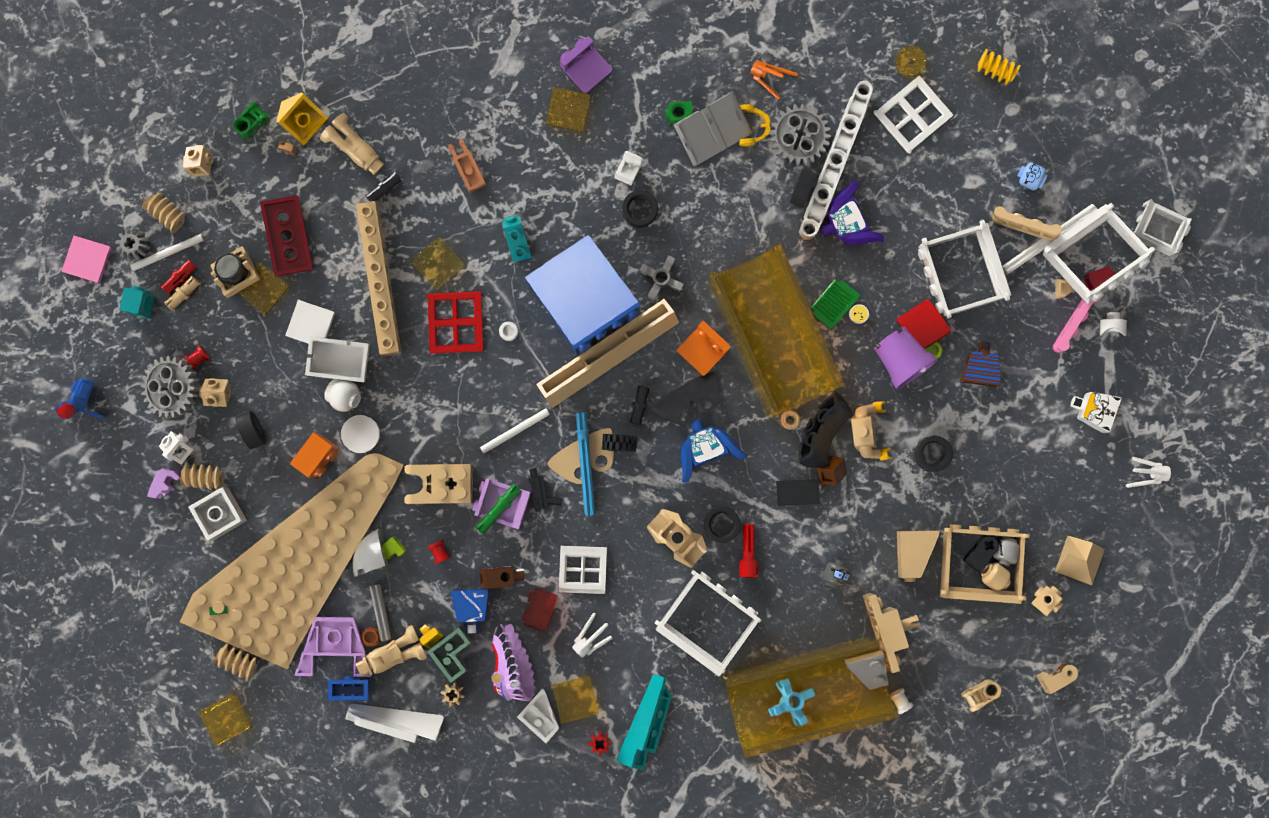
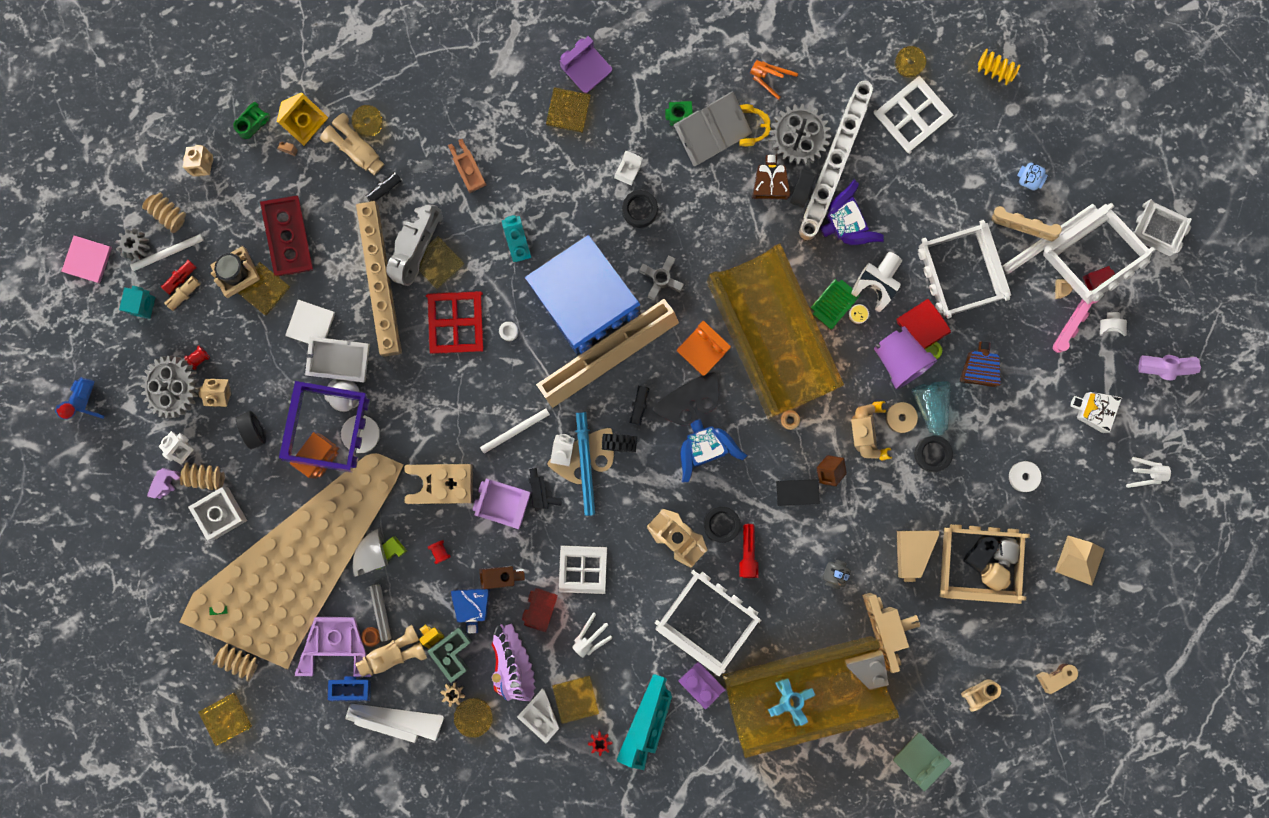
(293, 417): none -> dark purple window
(370, 128): none -> clear yellow piece
(409, 247): none -> light grey piece
(473, 717): none -> clear yellow tile
(496, 511): green pin -> none
(562, 449): none -> white bracket
(701, 685): none -> medium lavender plate
(771, 181): none -> reddish brown torso
(821, 431): black brick -> none
(880, 280): none -> white connector
(901, 701): white bush -> none
(909, 413): none -> tan piece
(921, 761): none -> sand green bracket
(934, 405): none -> clear light blue cone
(1018, 482): none -> white piece
(1040, 600): tan brick -> none
(1169, 366): none -> lavender piece

